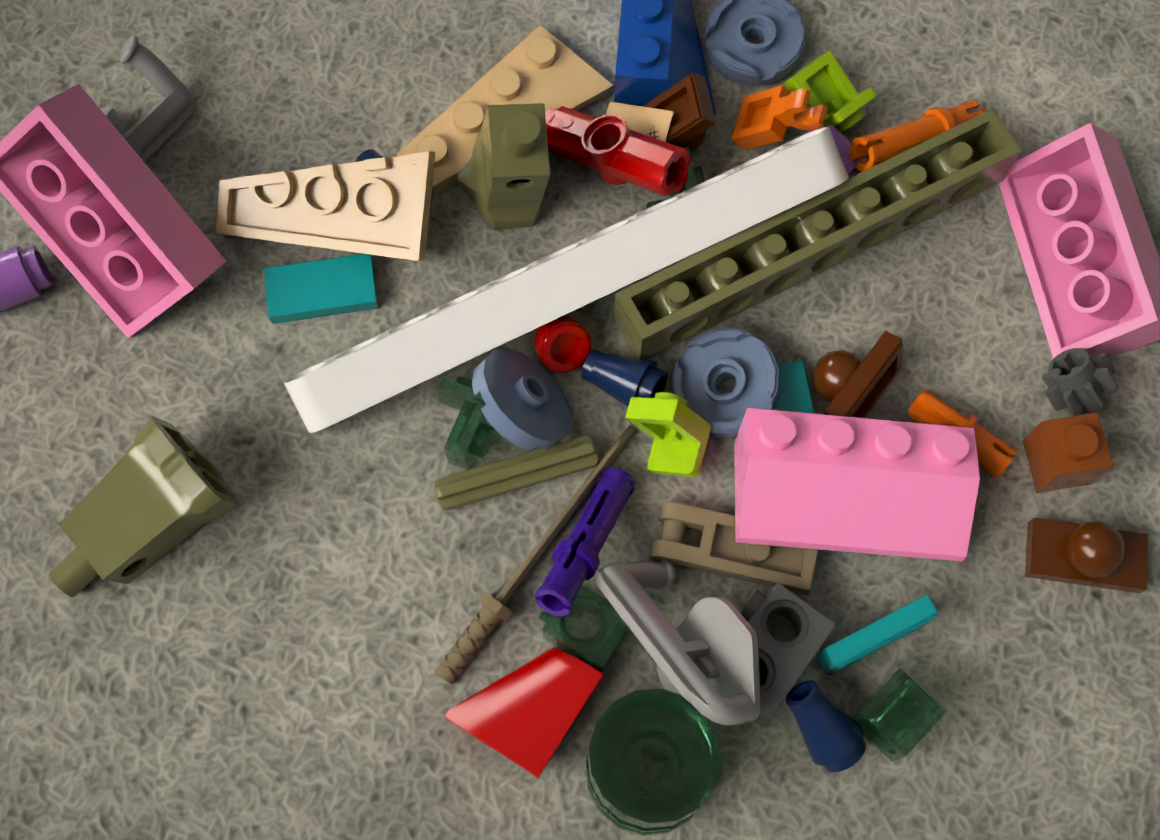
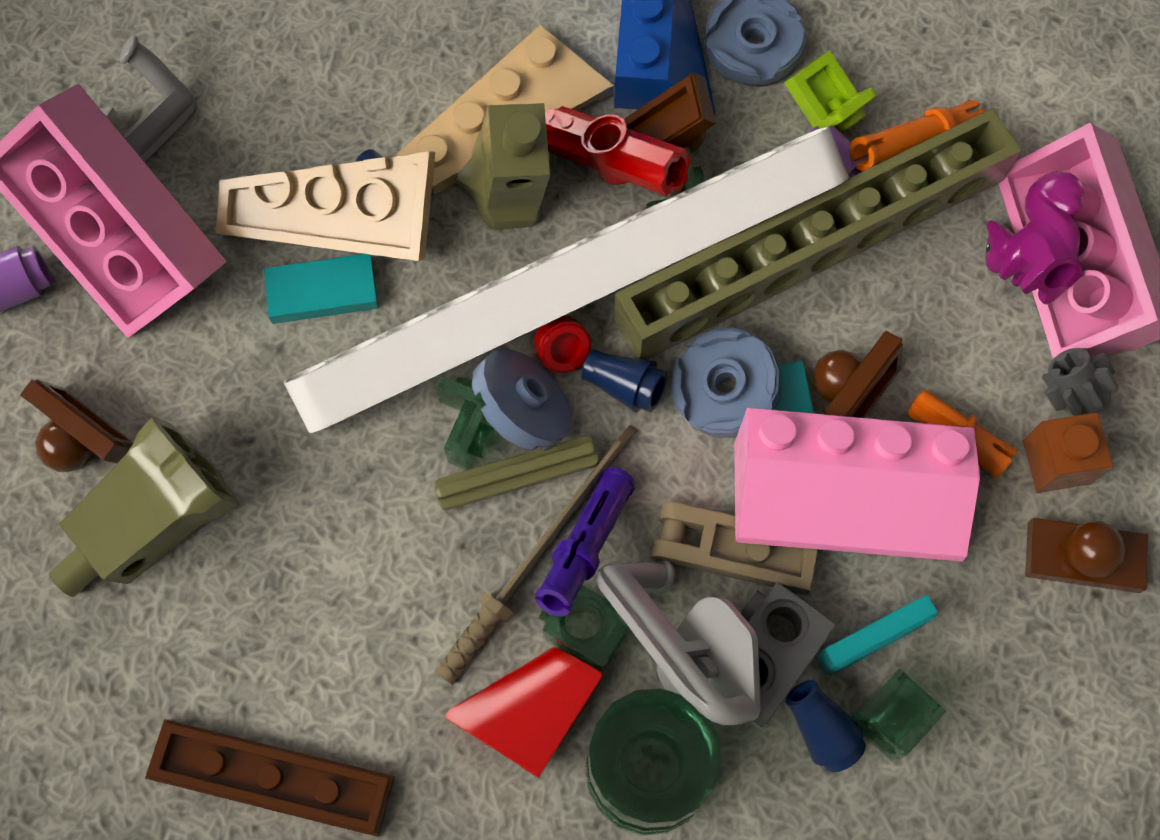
(73, 430): none -> reddish brown tile
(271, 777): none -> reddish brown tile
(642, 119): tan sticker -> none
(677, 433): lime bracket -> none
(769, 113): orange plate -> none
(1048, 246): none -> magenta animal

